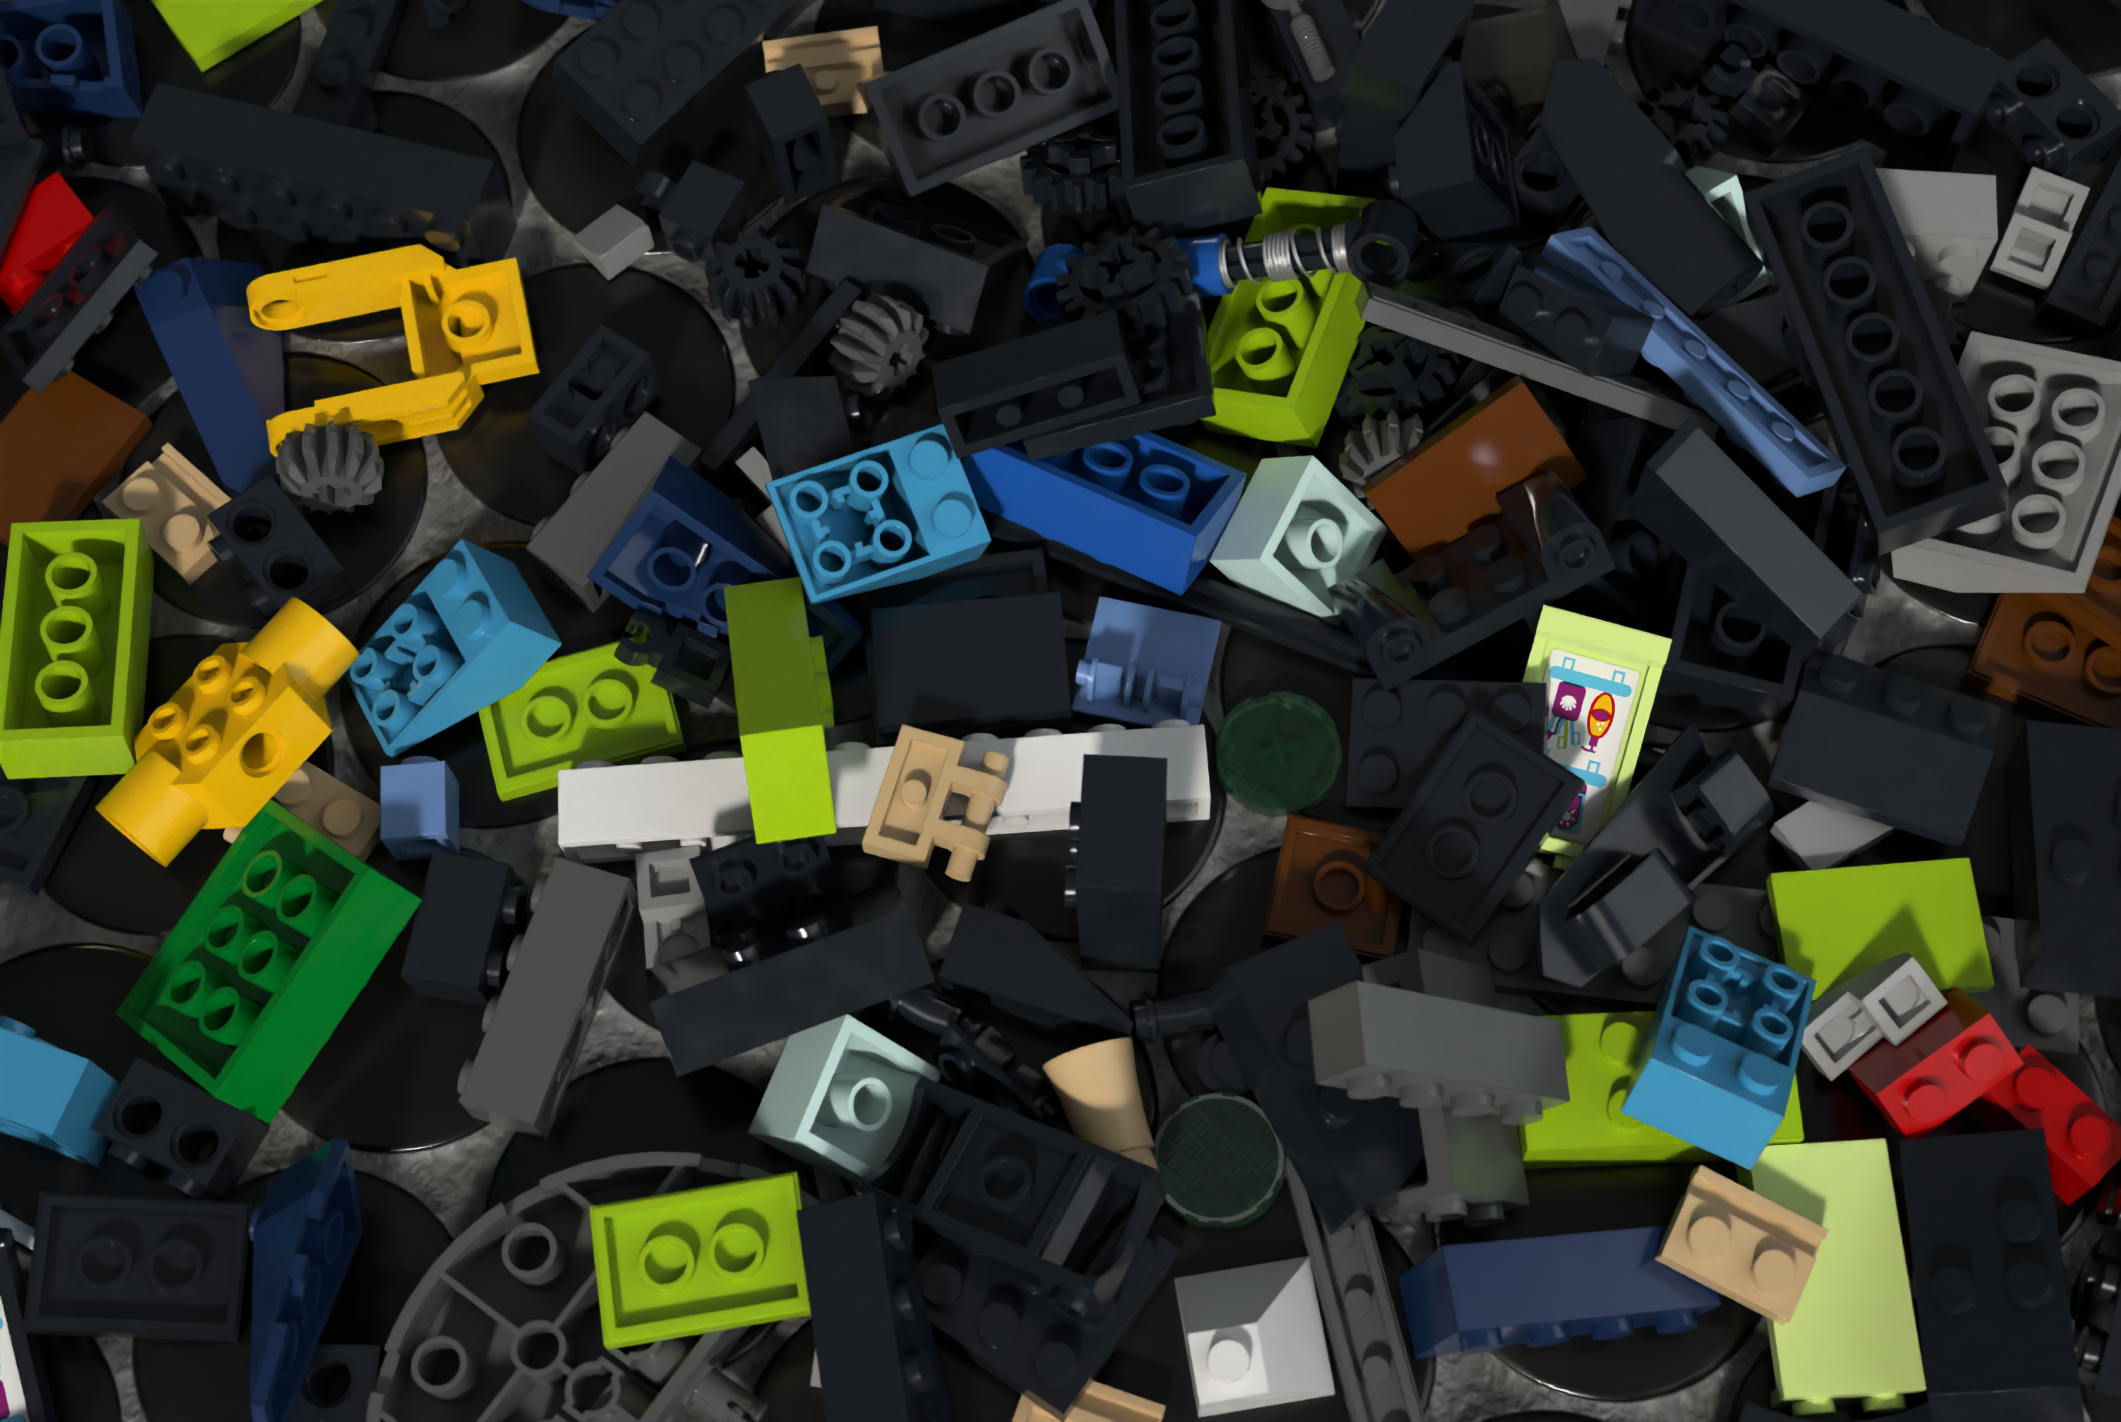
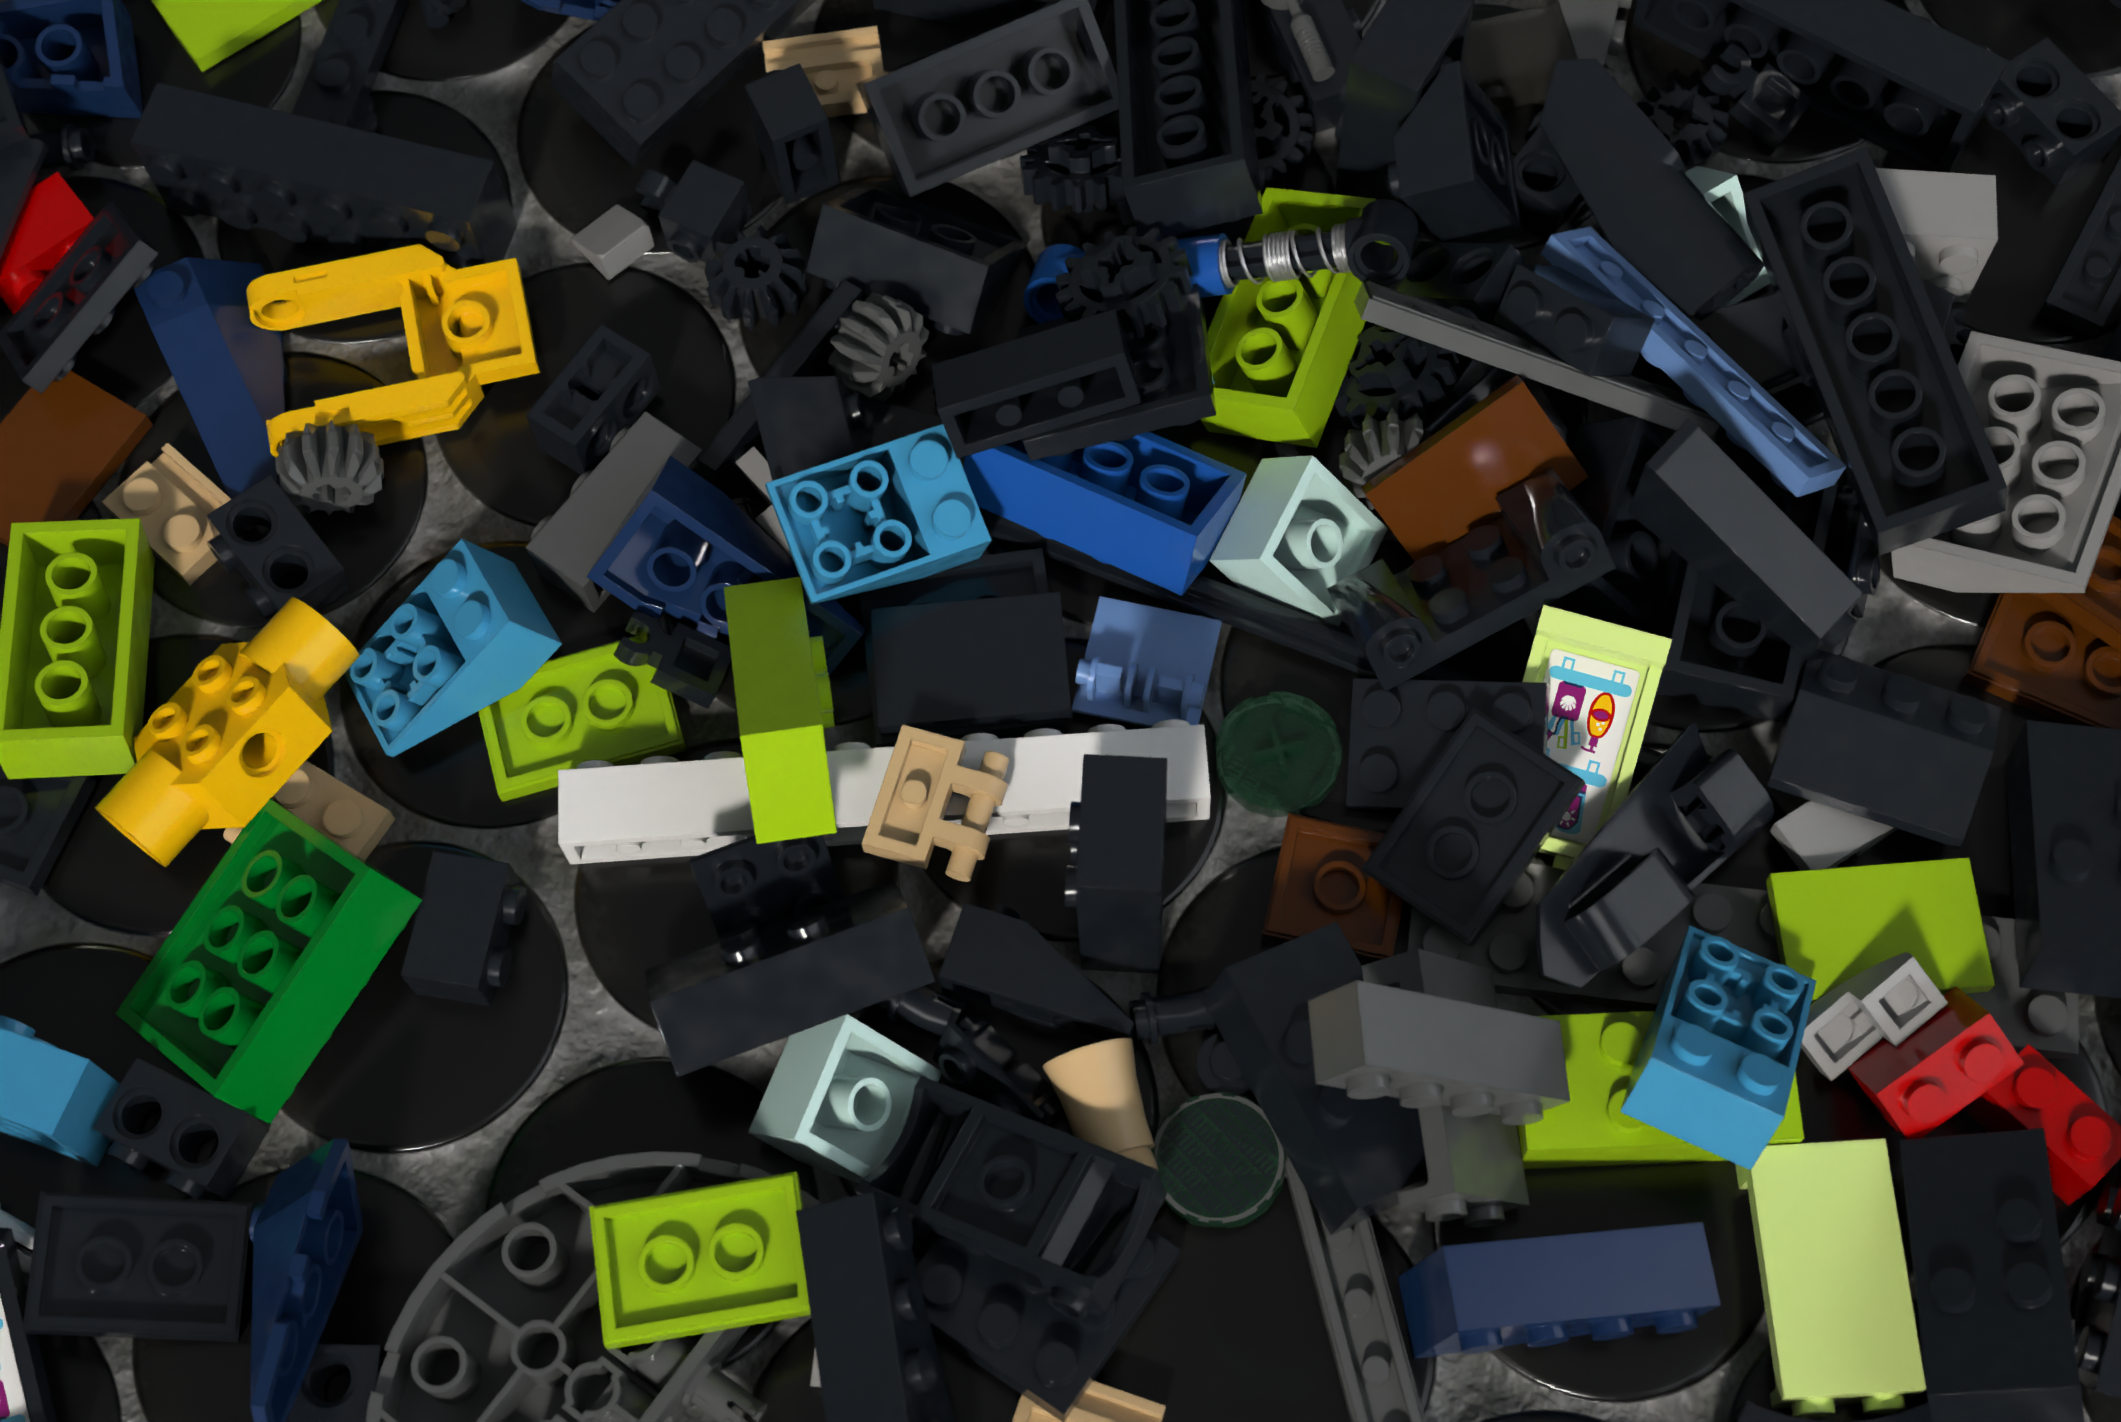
(419, 808): medium blue brick -> none
(548, 998): dark grey brick -> none
(671, 905): light grey slope -> none
(1254, 1336): white slope -> none
(1741, 1245): tan plate -> none
(2039, 228): light grey slope -> none

